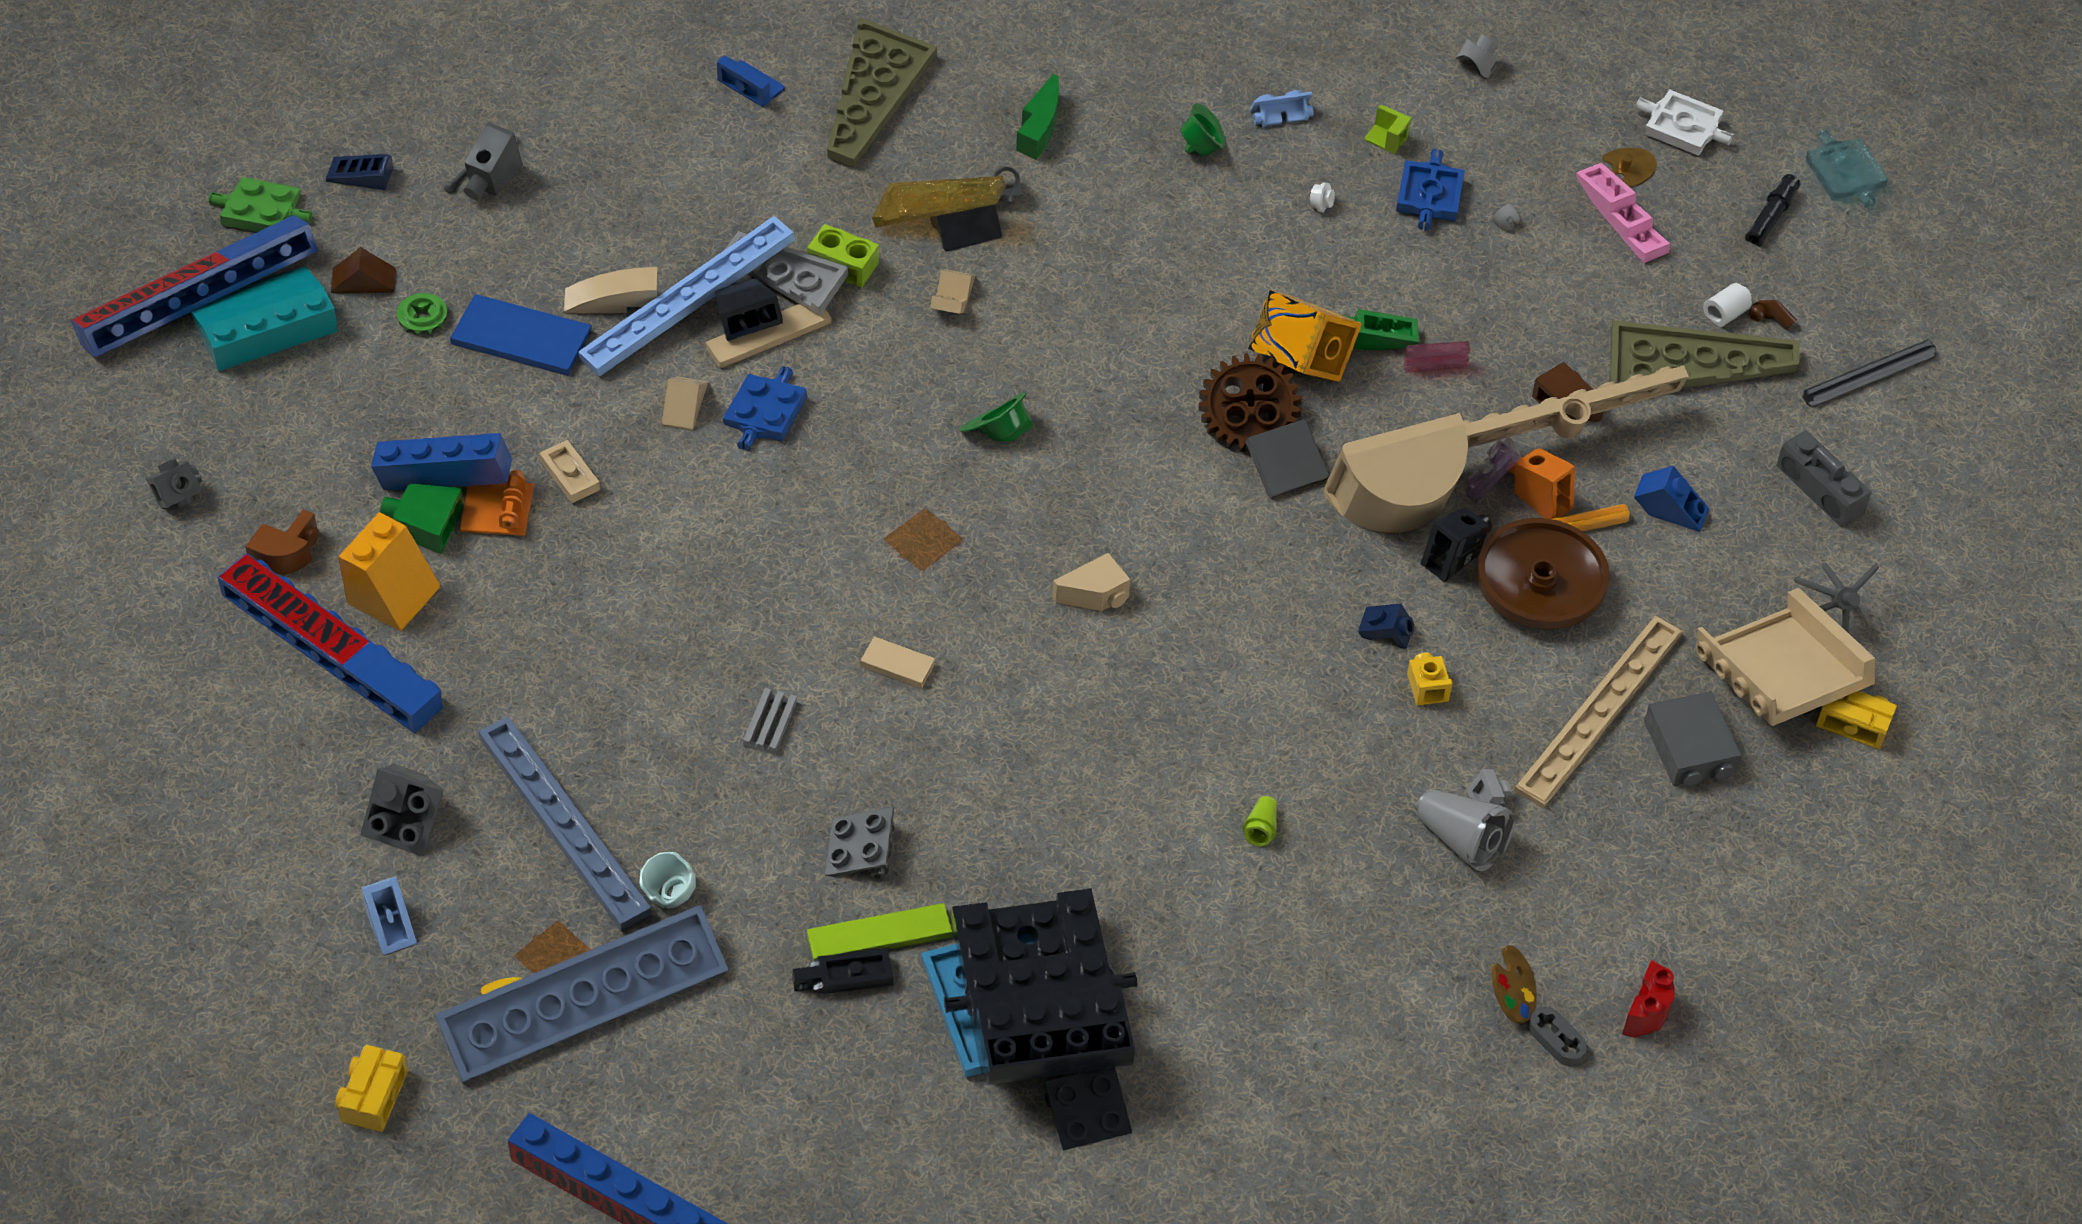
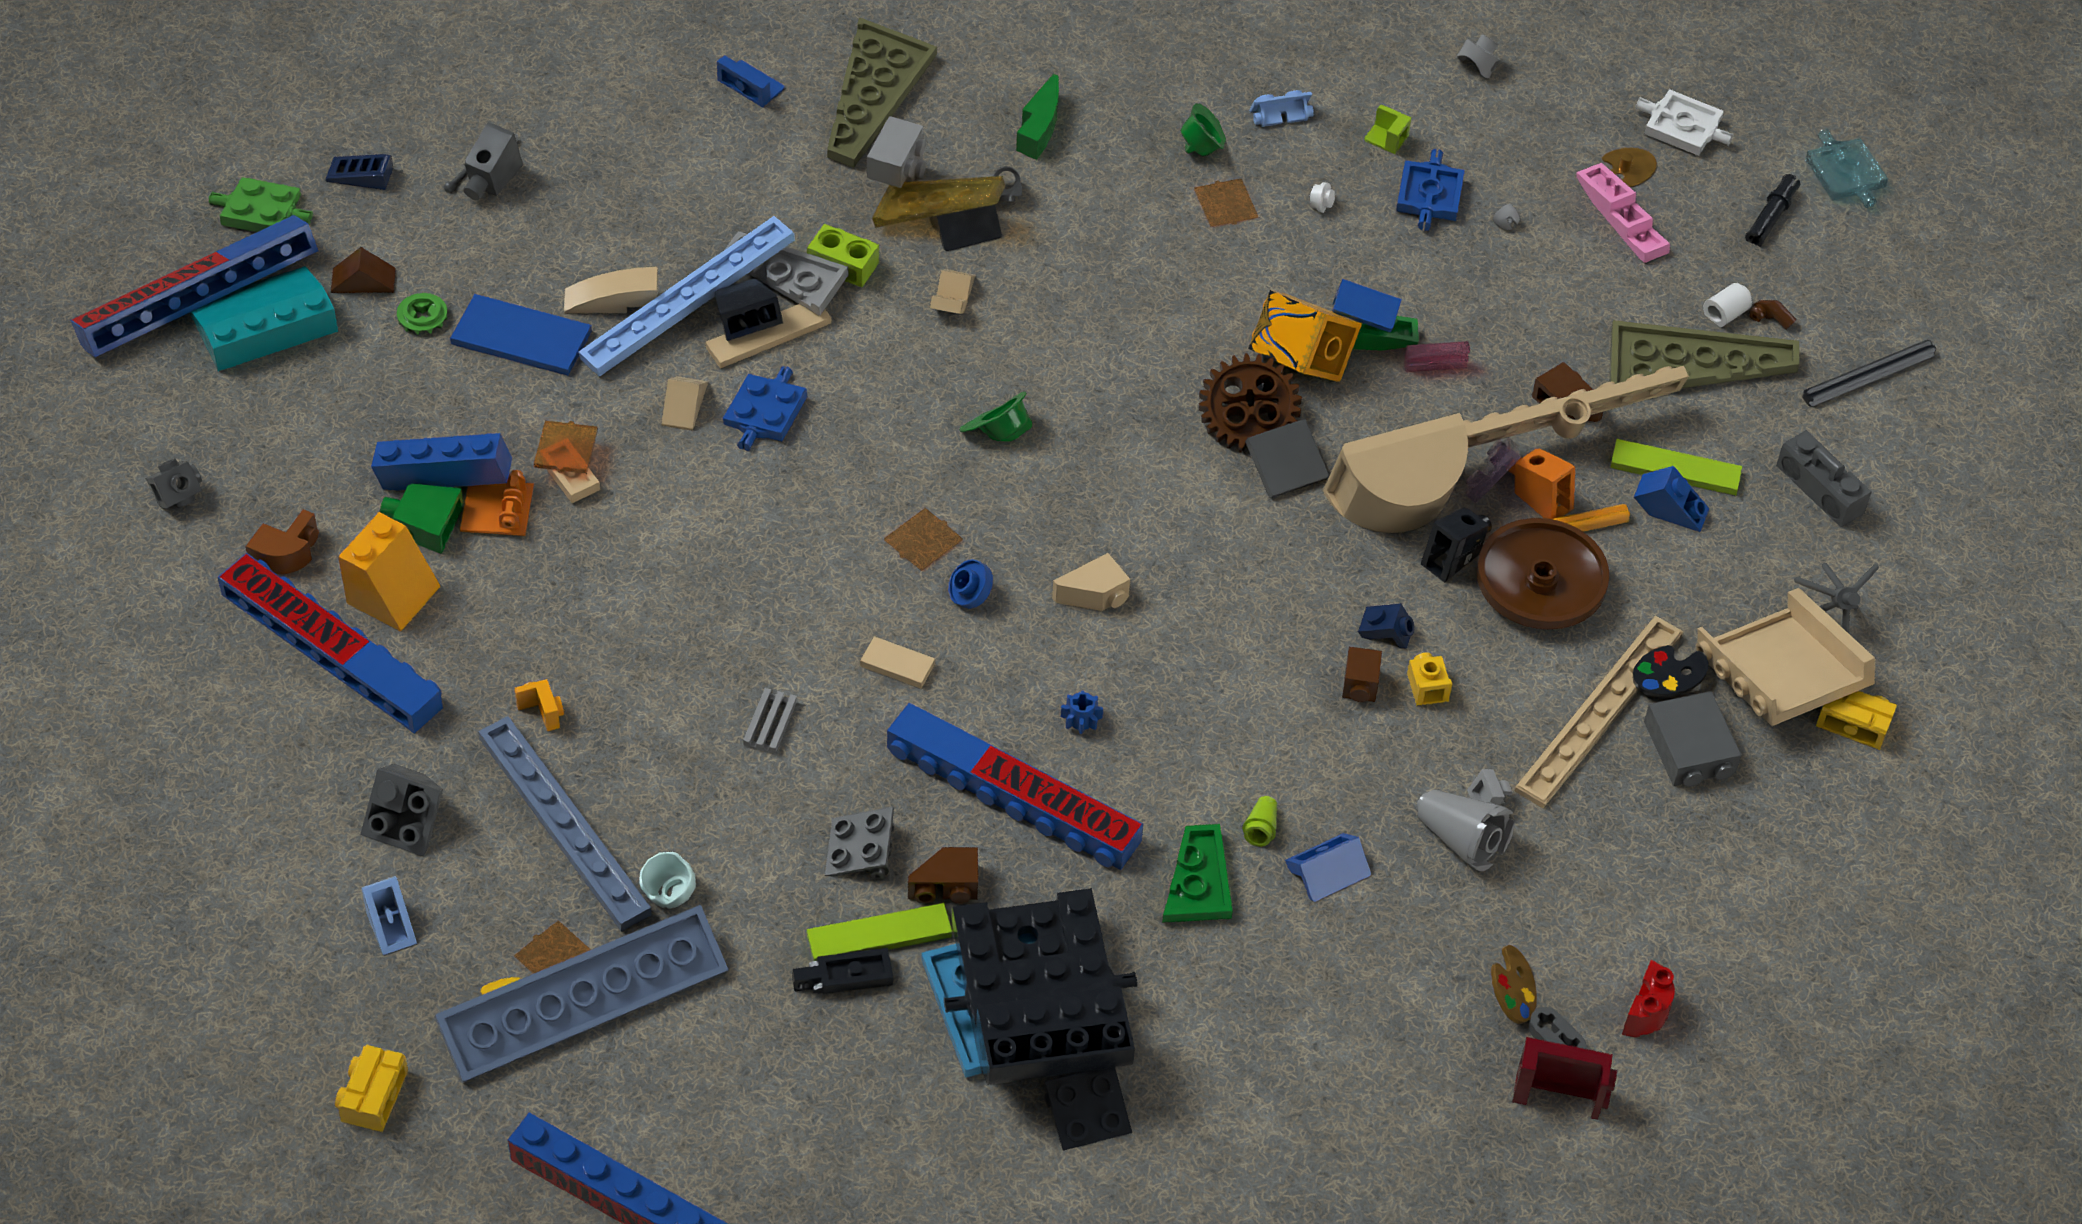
(540, 694): none -> light orange bracket
(565, 447): none -> clear orange piece
(897, 153): none -> light grey brick
(954, 869): none -> reddish brown slope
(970, 584): none -> blue plate
(1014, 786): none -> blue brick
(1082, 711): none -> blue gear
(1200, 878): none -> green wing
(1225, 202): none -> clear orange piece
(1330, 866): none -> panel
(1362, 674): none -> reddish brown brick
(1366, 305): none -> blue panel
(1565, 1071): none -> dark red panel
(1661, 674): none -> black piece
(1696, 470): none -> lime tile

